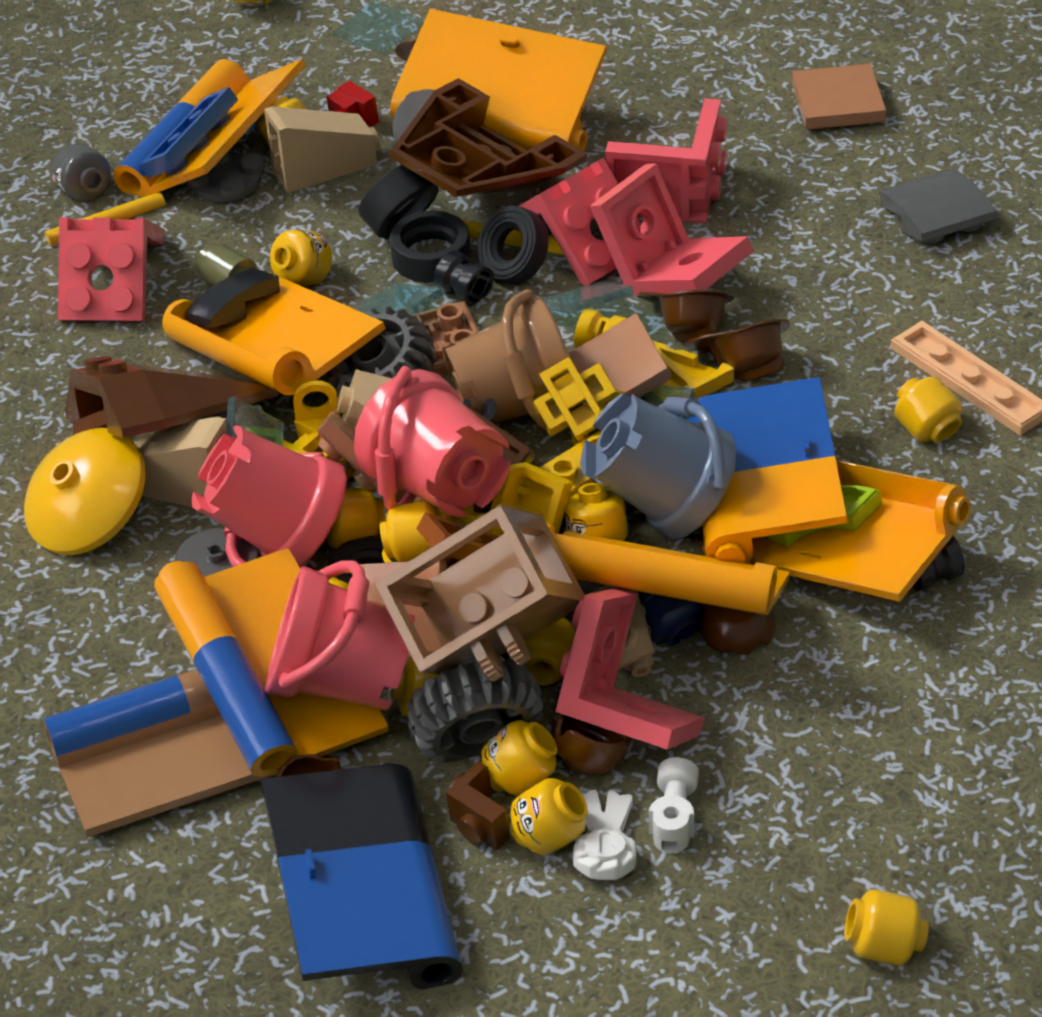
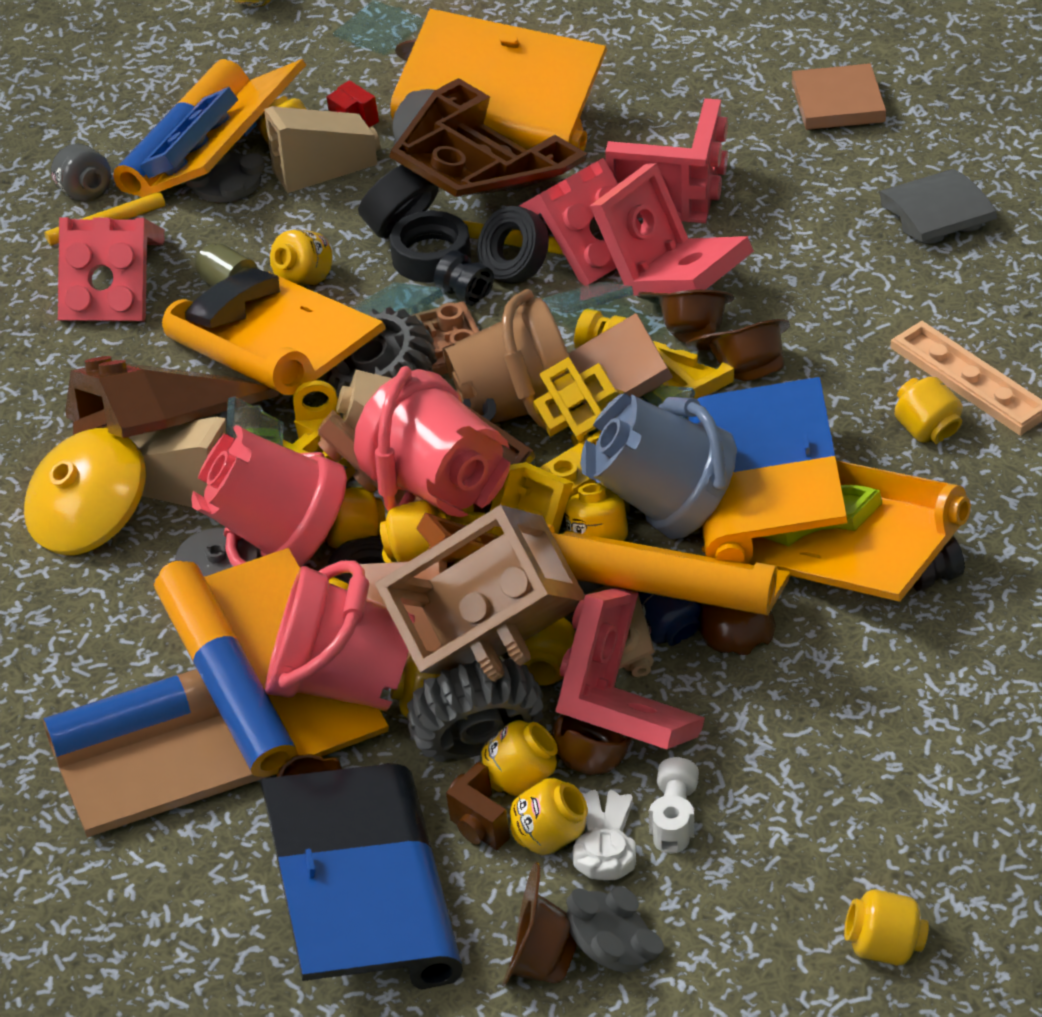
(542, 939): none -> reddish brown piece
(611, 929): none -> dark grey piece

